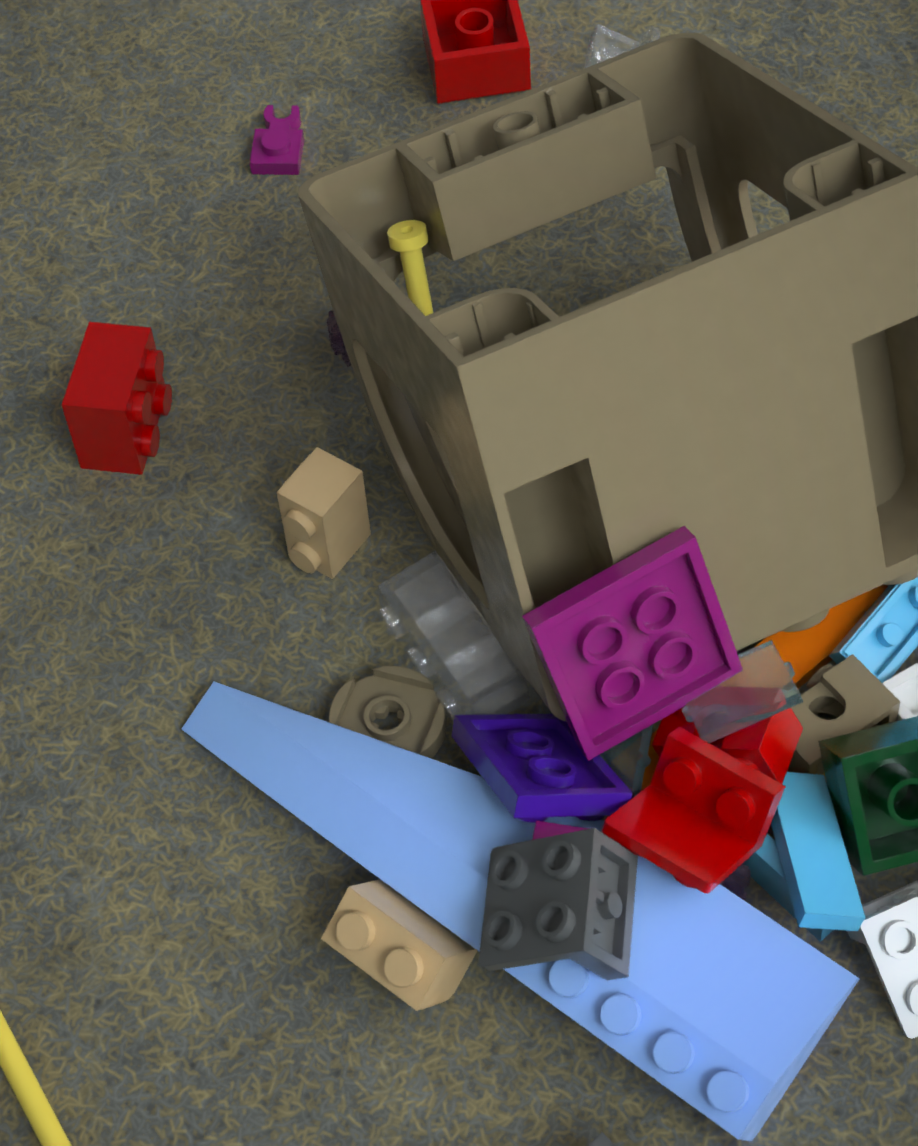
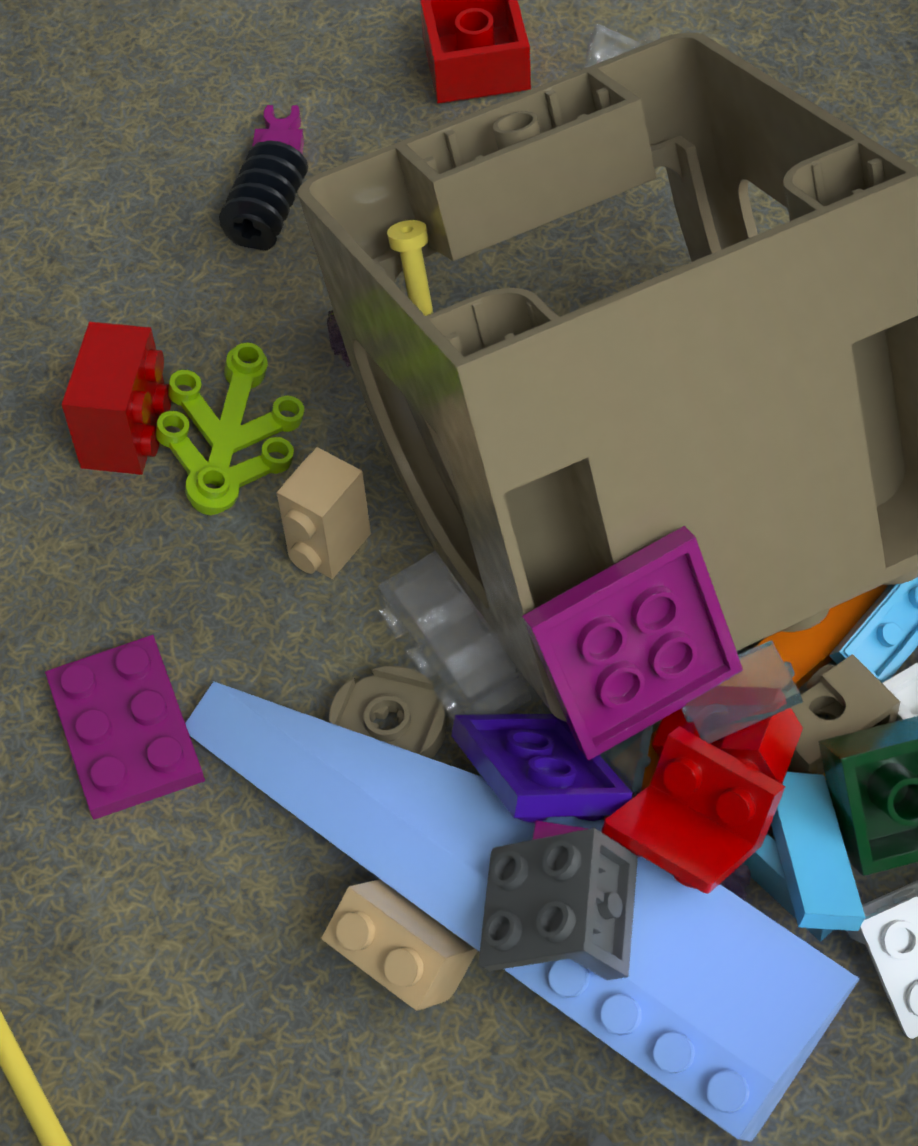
(124, 727): none -> magenta plate
(227, 434): none -> lime plant
(263, 194): none -> black piece

